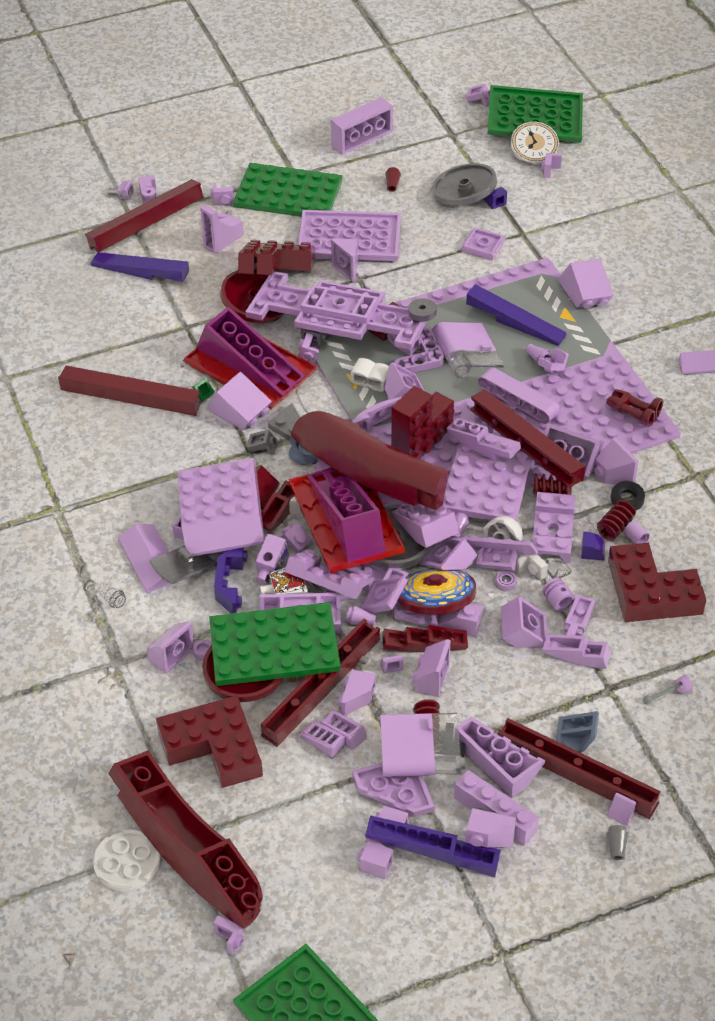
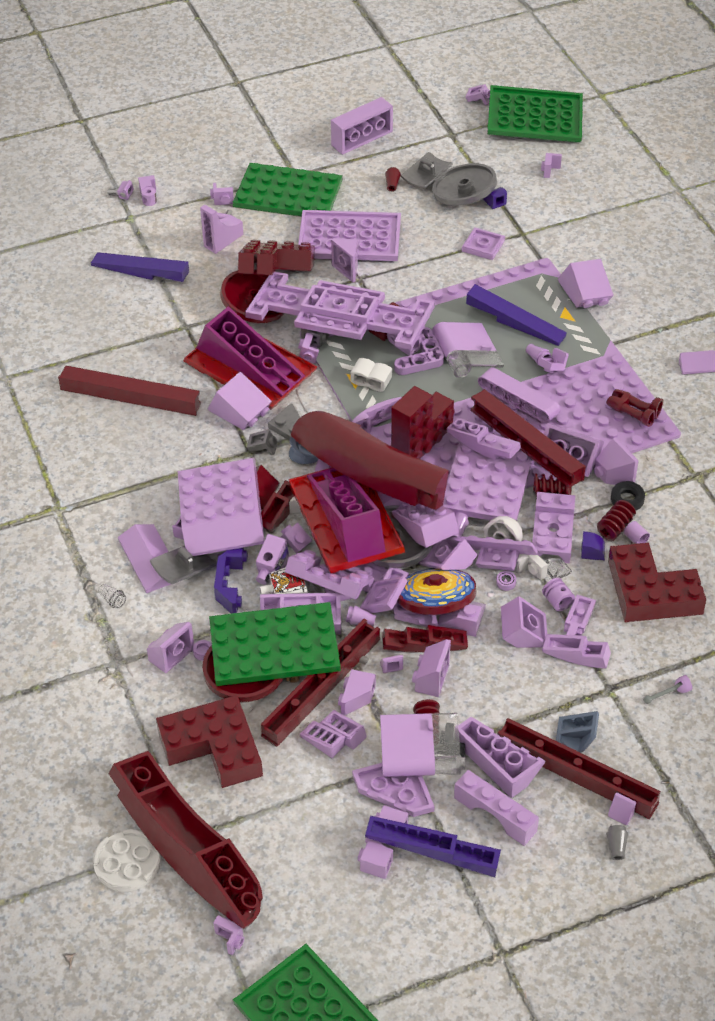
(144, 215): dark red tile -> none
(204, 388): green slope -> none
(400, 381): lavender slope -> none
(422, 309): flat silver piece -> none
(425, 170): none -> flat silver shield
(490, 829): lavender slope -> none
(533, 141): tile -> none

